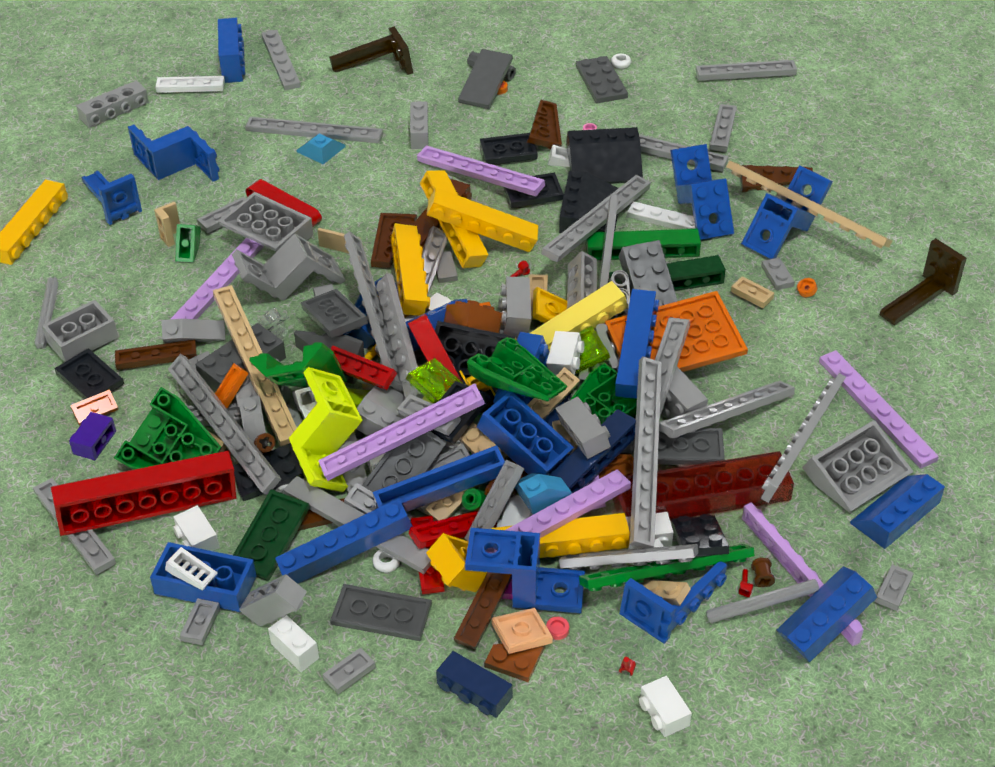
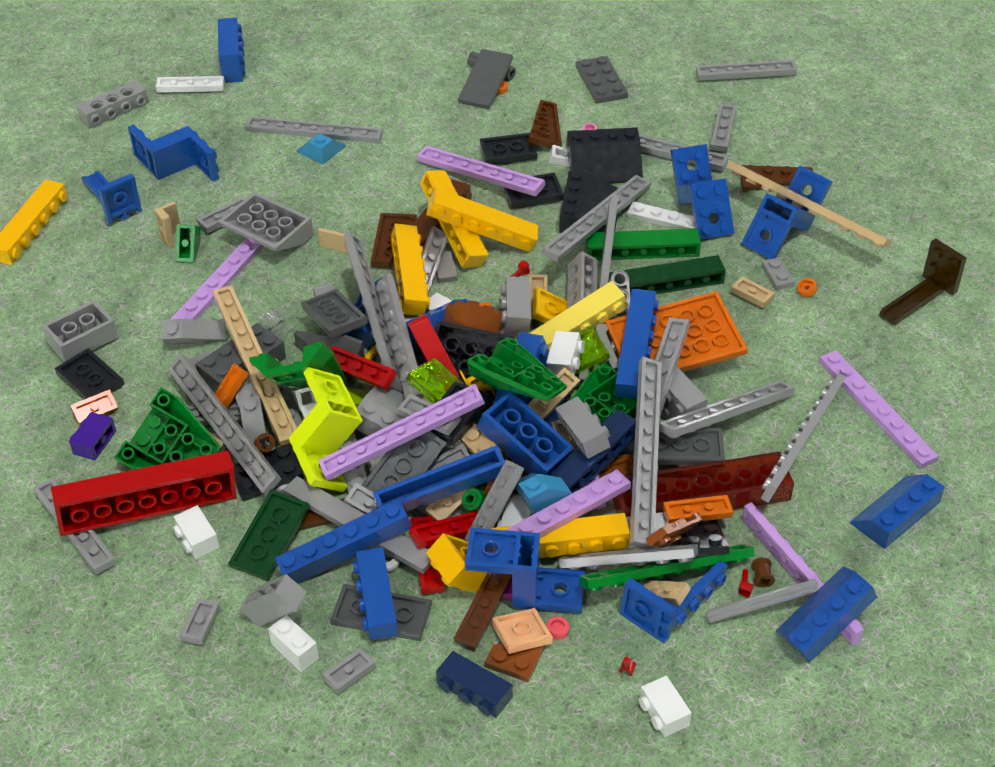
(46, 311): light grey axle -> none
(154, 354): reddish brown plate -> none
(184, 556): white slope -> none
(227, 588): blue brick -> none
(280, 60): light grey plate -> none
(280, 196): red beam -> none
(287, 267): light grey bracket -> none
(376, 593): none -> blue brick
(390, 44): dark brown bracket -> none
(419, 124): light grey brick -> none
(621, 61): white piece -> none
(648, 270): brick -> none
(672, 532): none -> dark orange wing
(709, 508): none -> orange plate
(858, 467): light grey slope -> none
(894, 587): light grey plate -> none

